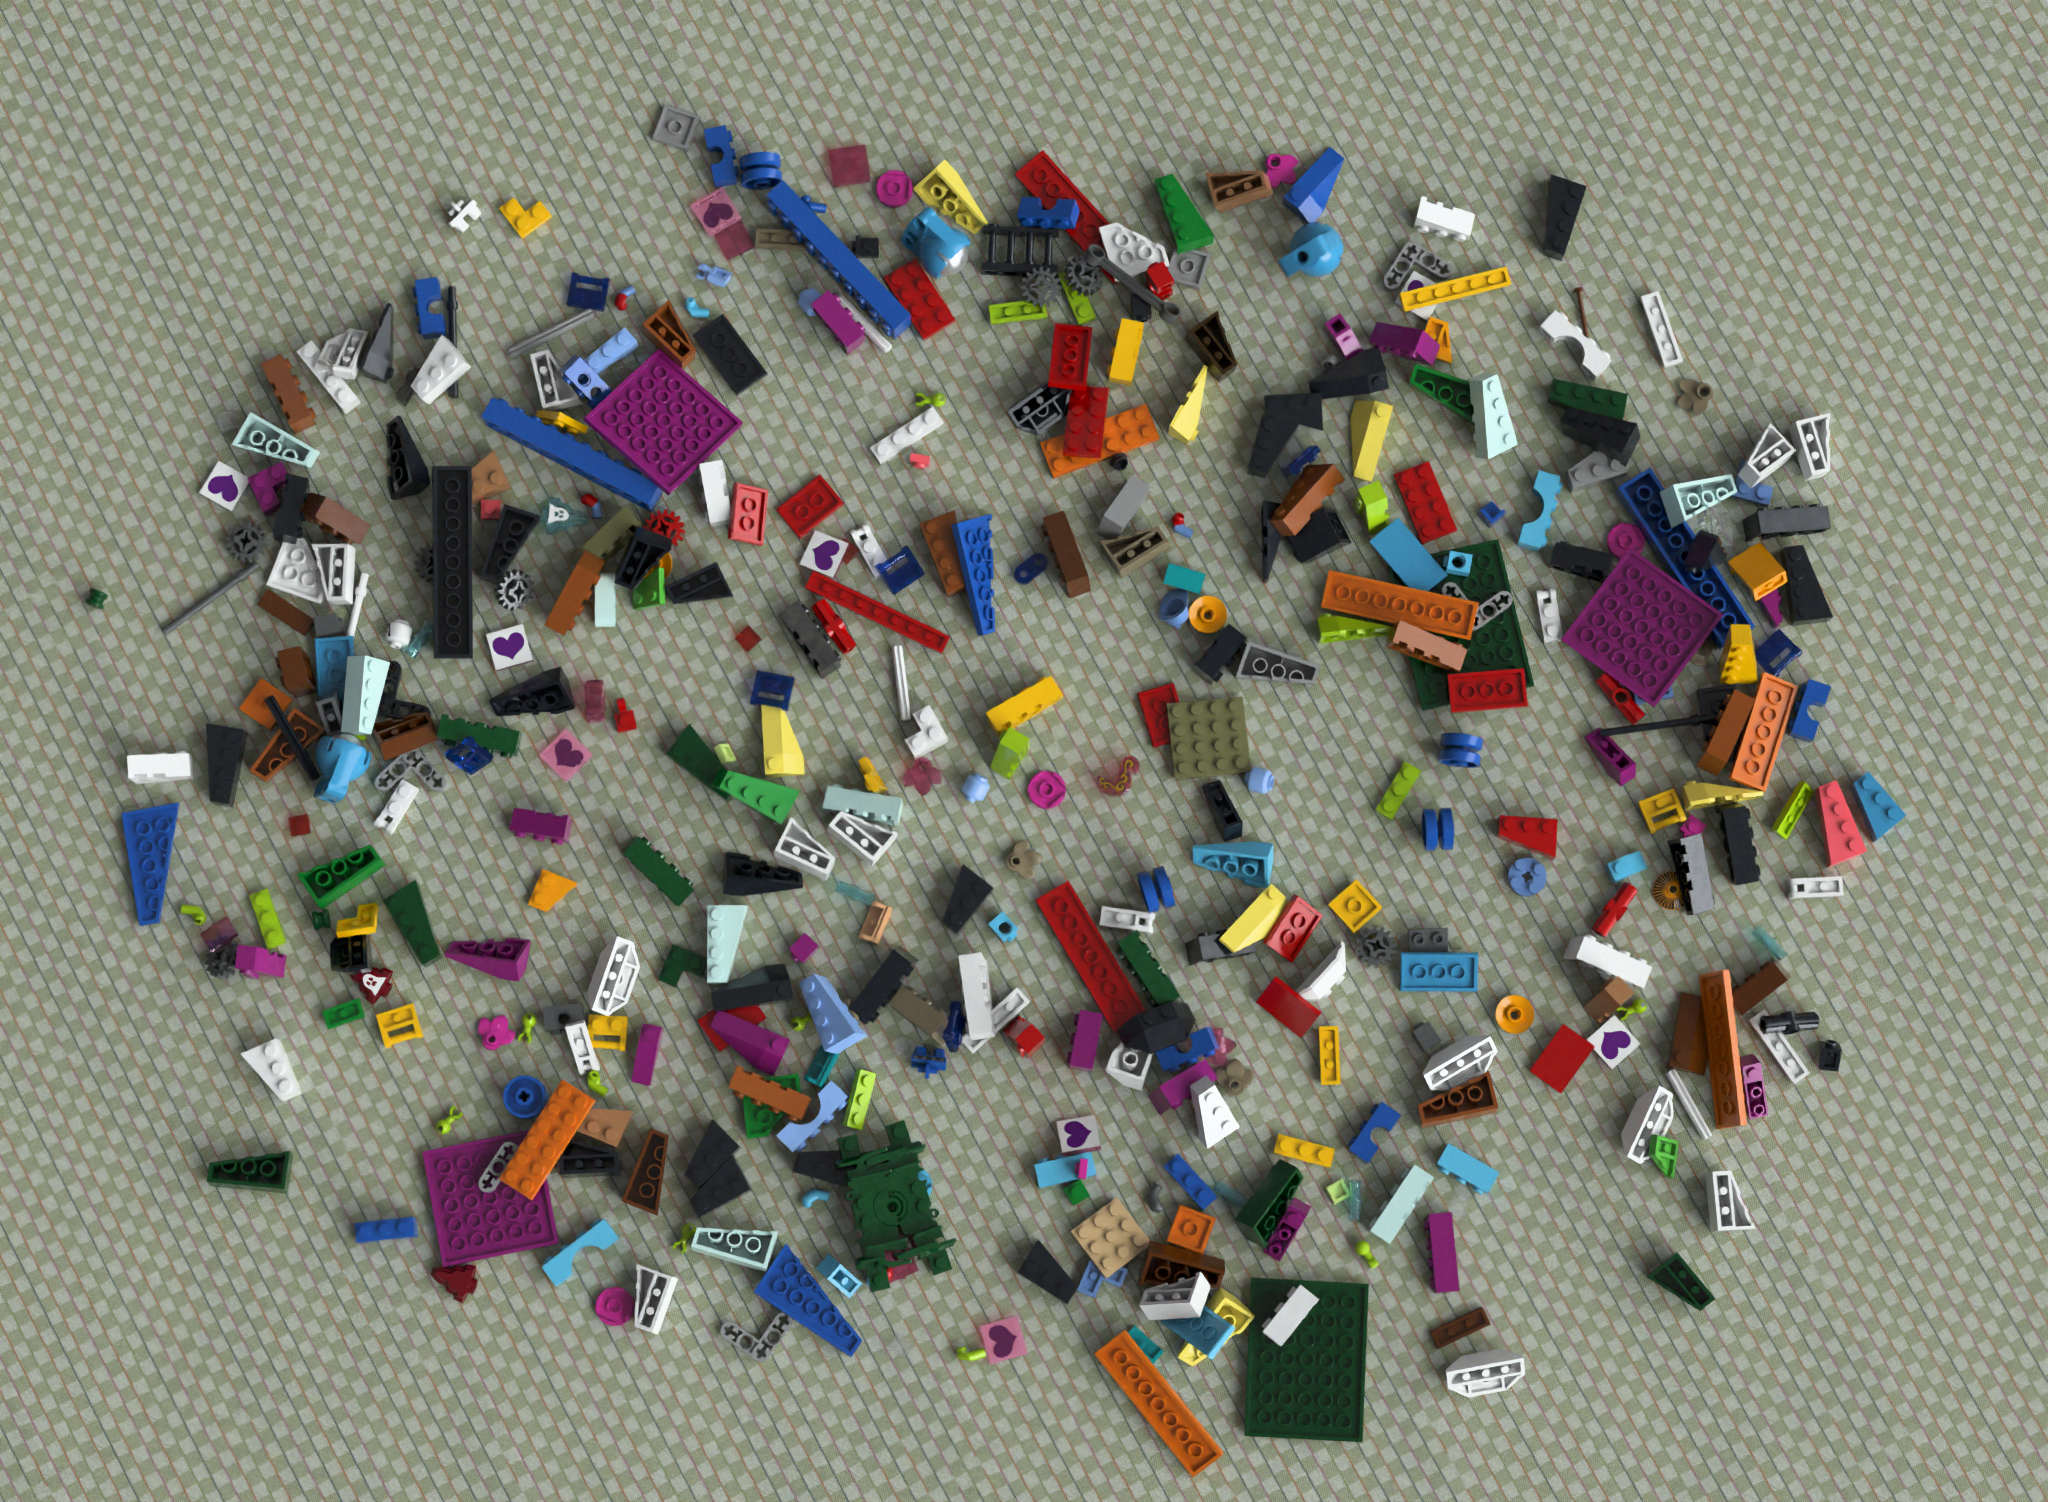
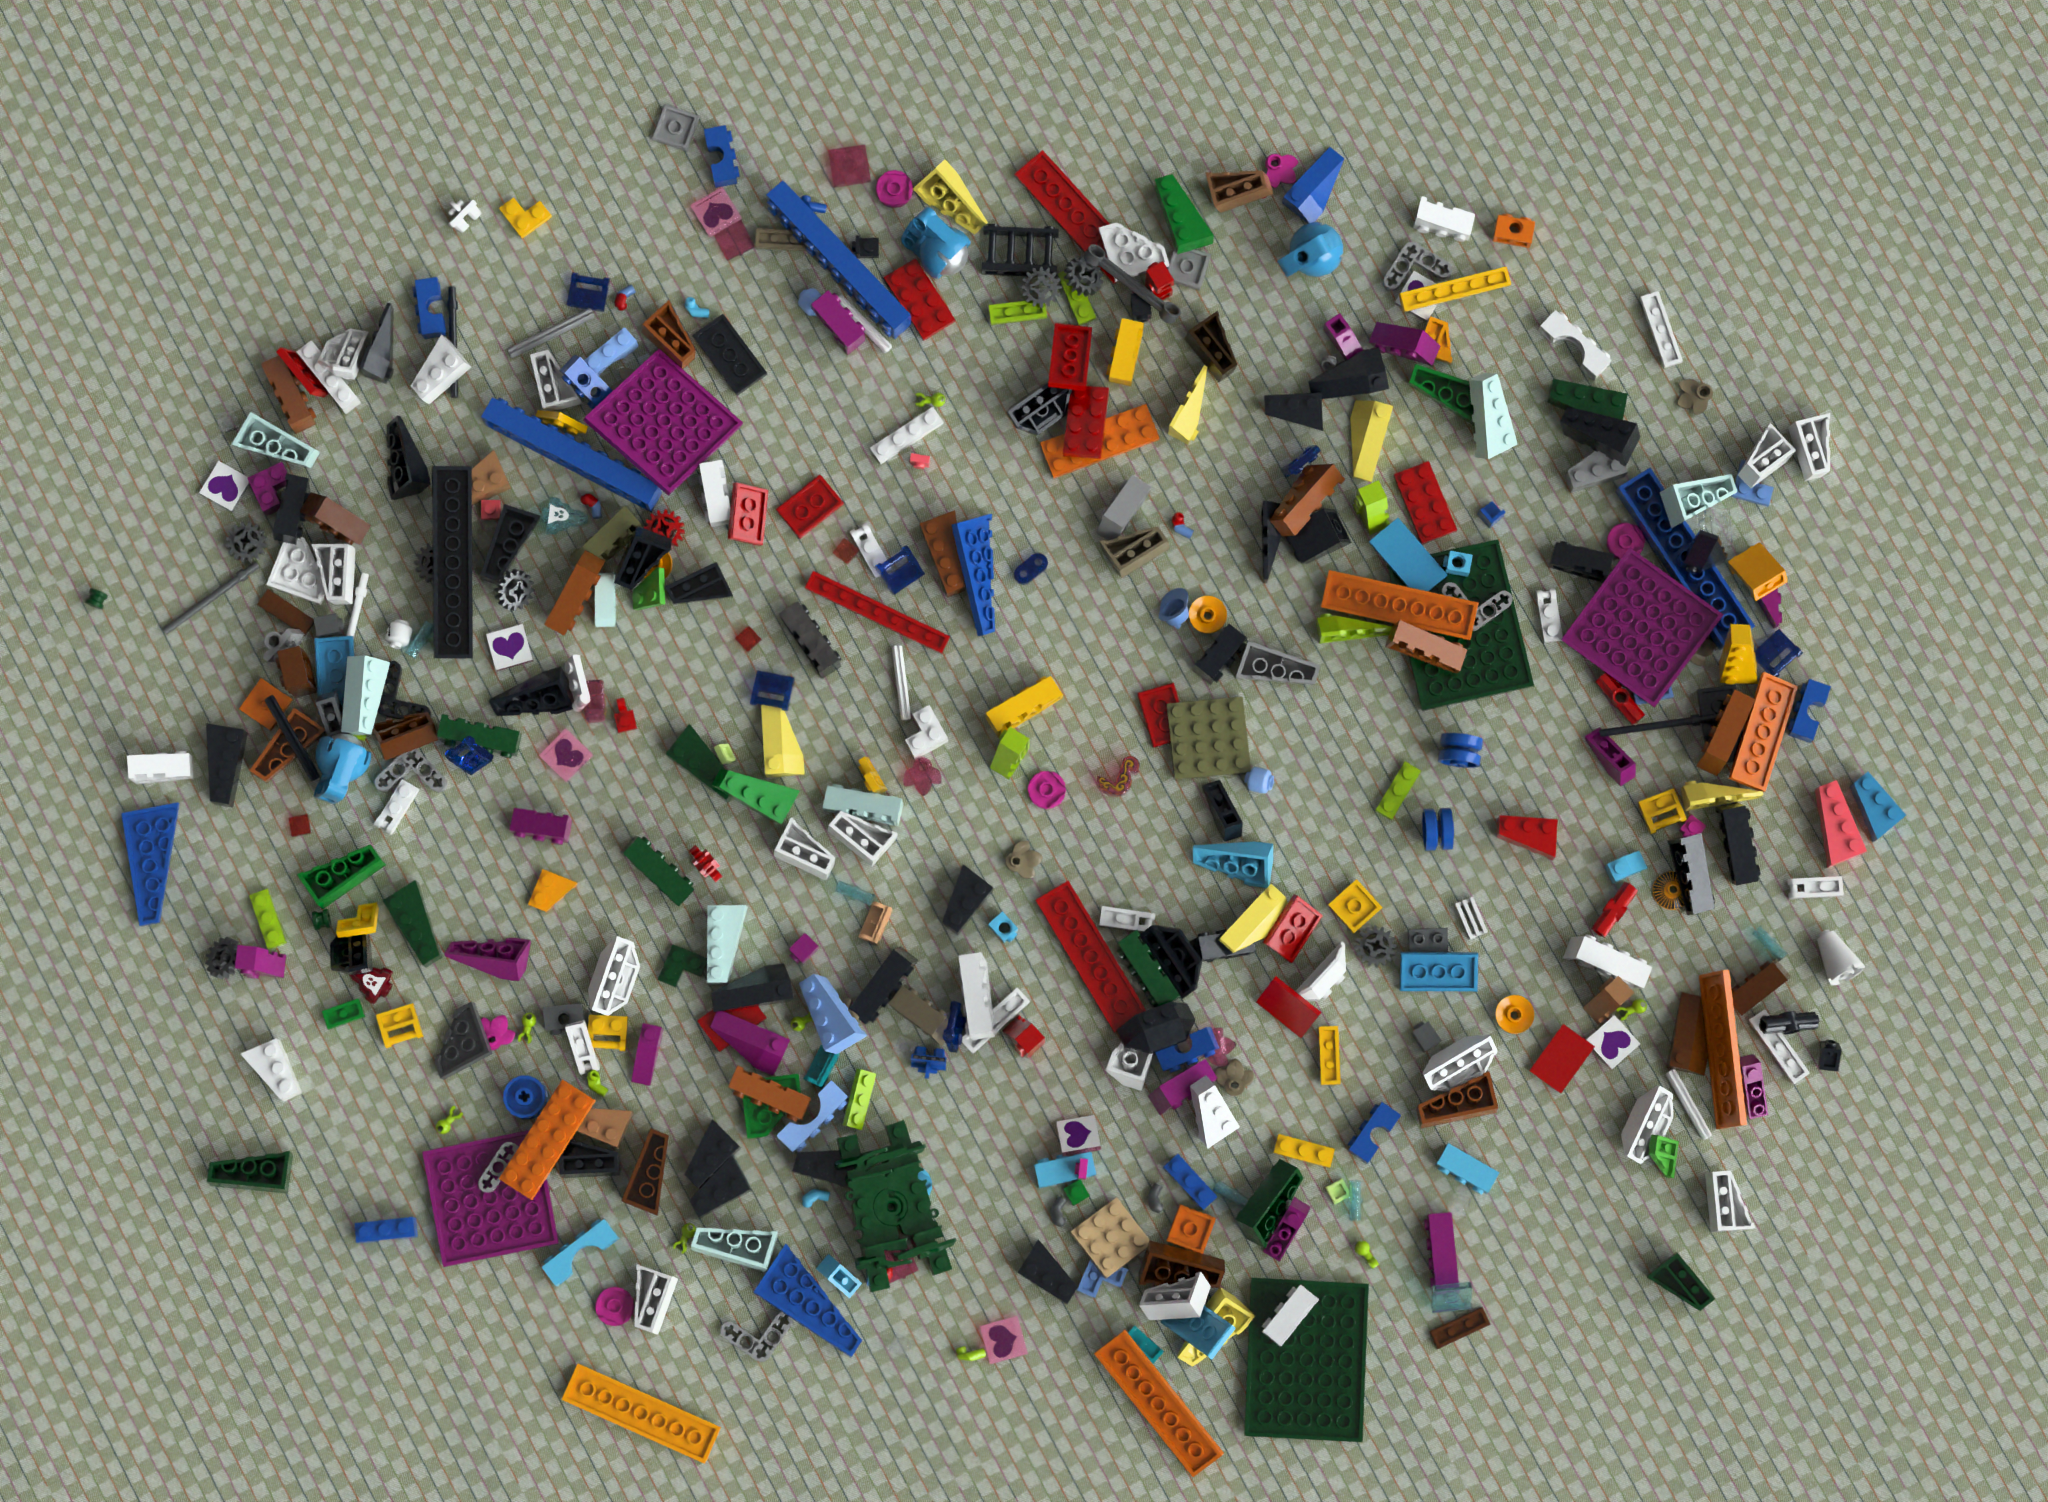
(196, 912): lime arm -> none
(219, 934): clear pink piece -> none
(281, 640): none -> light grey plate
(302, 372): none -> red tile
(405, 393): clear smoke plate -> none
(457, 1280): dark red rock -> none
(463, 1042): none -> dark grey plate
(577, 682): none -> white plate
(641, 1413): none -> light orange plate
(705, 863): none -> red gear
(714, 275): light blue plate -> none
(751, 877): black wedge -> none
(760, 170): blue wheel -> none
(824, 554): tile -> none
(834, 626): red piece -> none
(975, 787): light blue head -> none
(1056, 1214): none -> dark grey arm
(1062, 215): blue arch -> none
(1066, 554): reddish brown wedge -> none
(1084, 1041): magenta wedge -> none
(1119, 461): black plate -> none
(1156, 889): blue wheel -> none
(1175, 956): none -> black wedge
(1184, 578): teal hinge -> none
(1270, 442): black wedge -> none
(1401, 1203): light aqua wedge -> none
(1451, 1297): none -> clear light blue tile
(1465, 902): none -> white tile
(1485, 1372): white wedge -> none
(1487, 690): red plate -> none
(1503, 234): none -> orange brick
(1517, 882): medium blue plate -> none
(1545, 488): medium azure arch -> none
(1562, 210): black wedge -> none
(1582, 312): reddish brown piece -> none
(1786, 522): black wedge -> none
(1793, 810): lime plate -> none
(1803, 590): black wedge -> none
(1838, 958): none -> white cone

